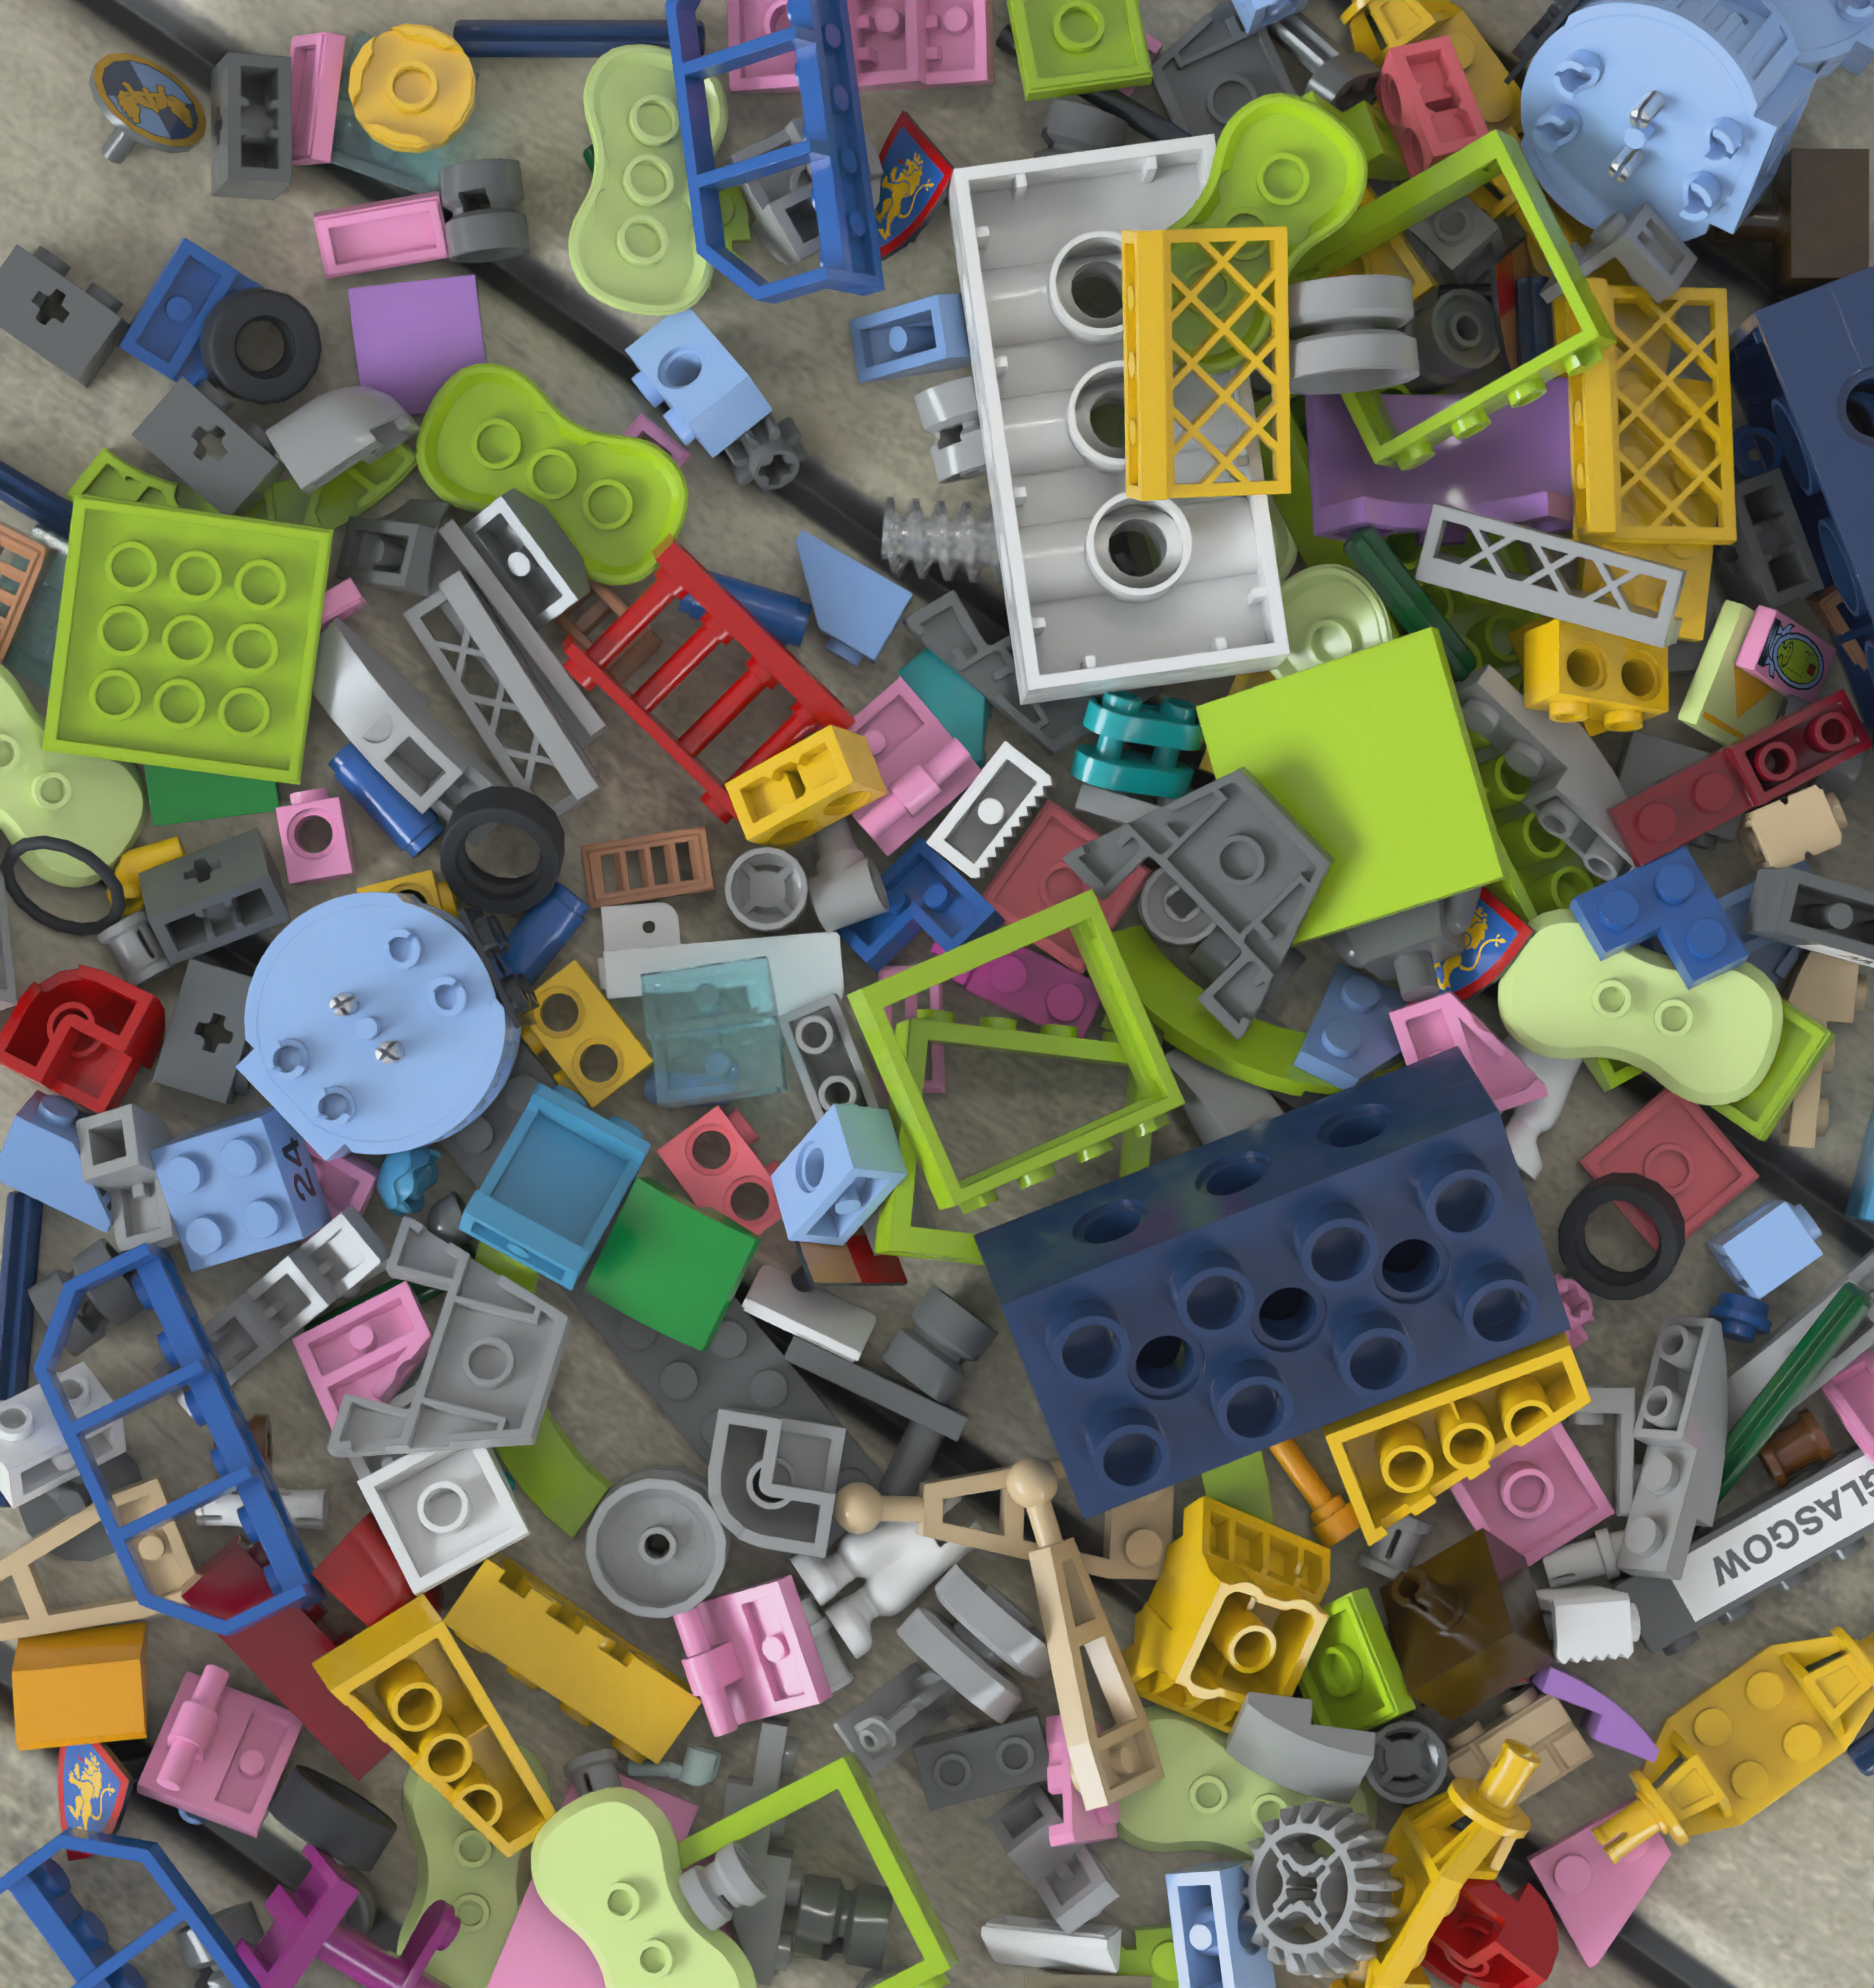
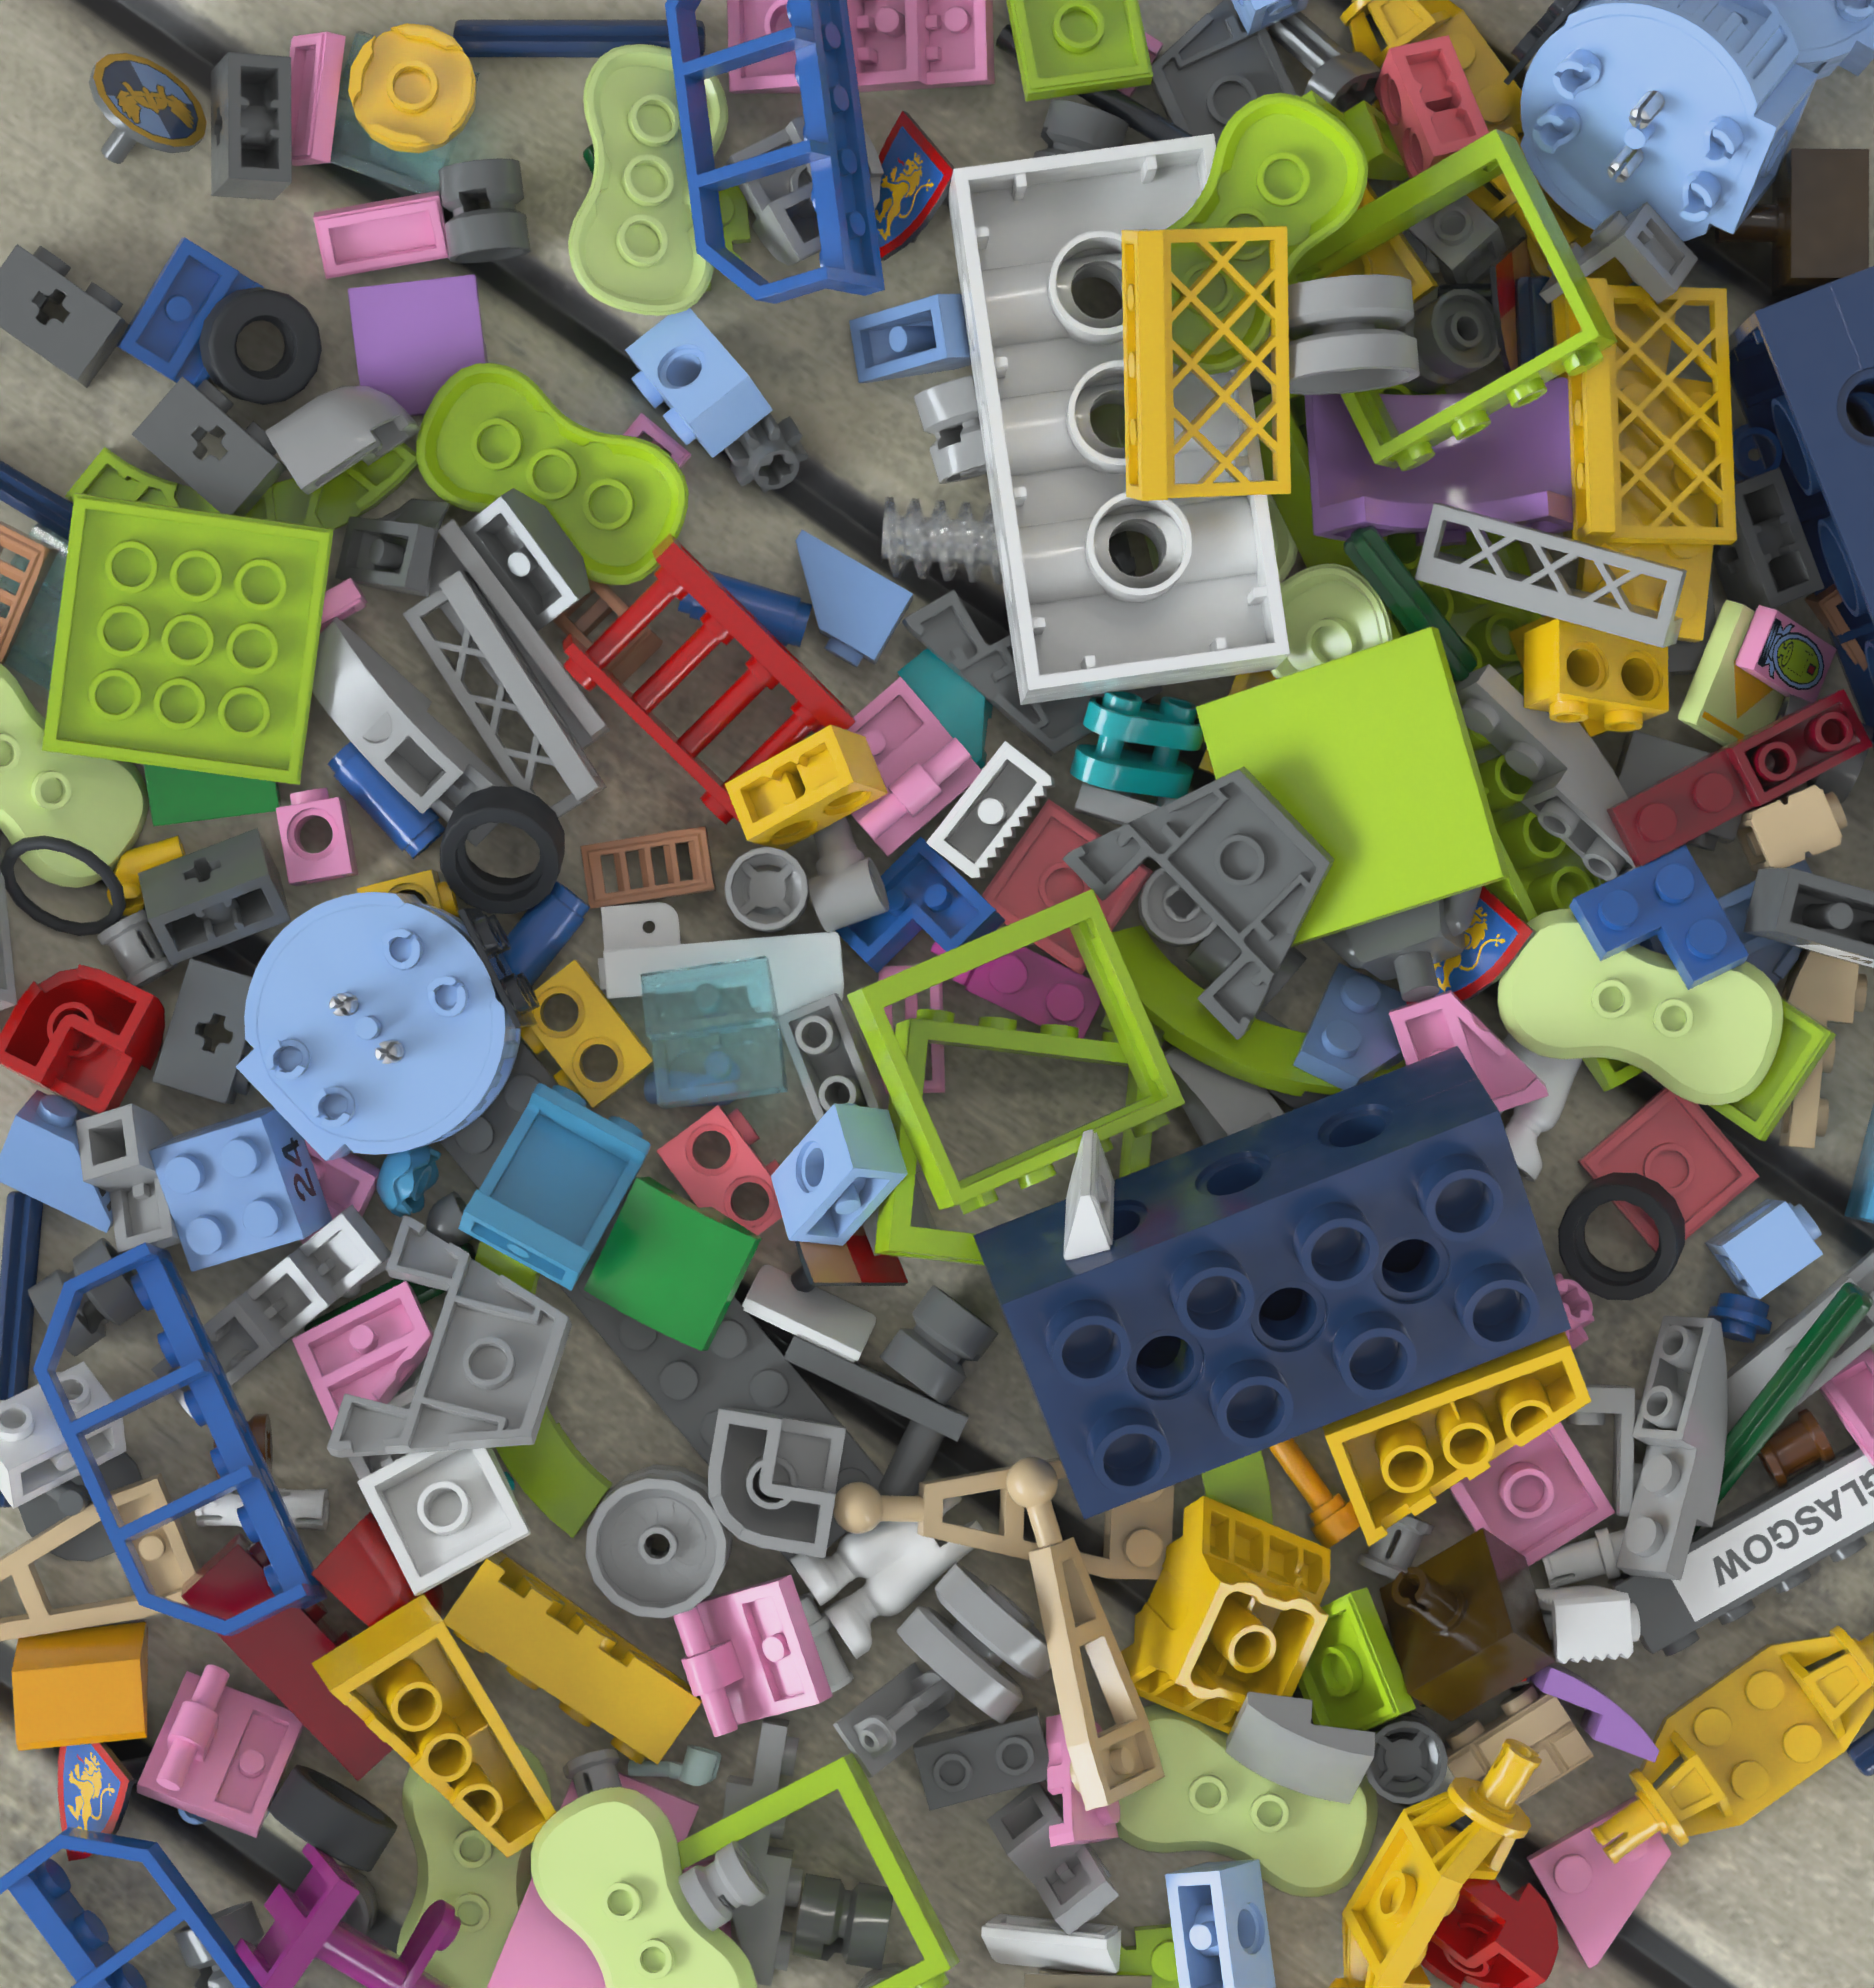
(1089, 1201): none -> white slope
(1341, 1892): light grey gear -> none

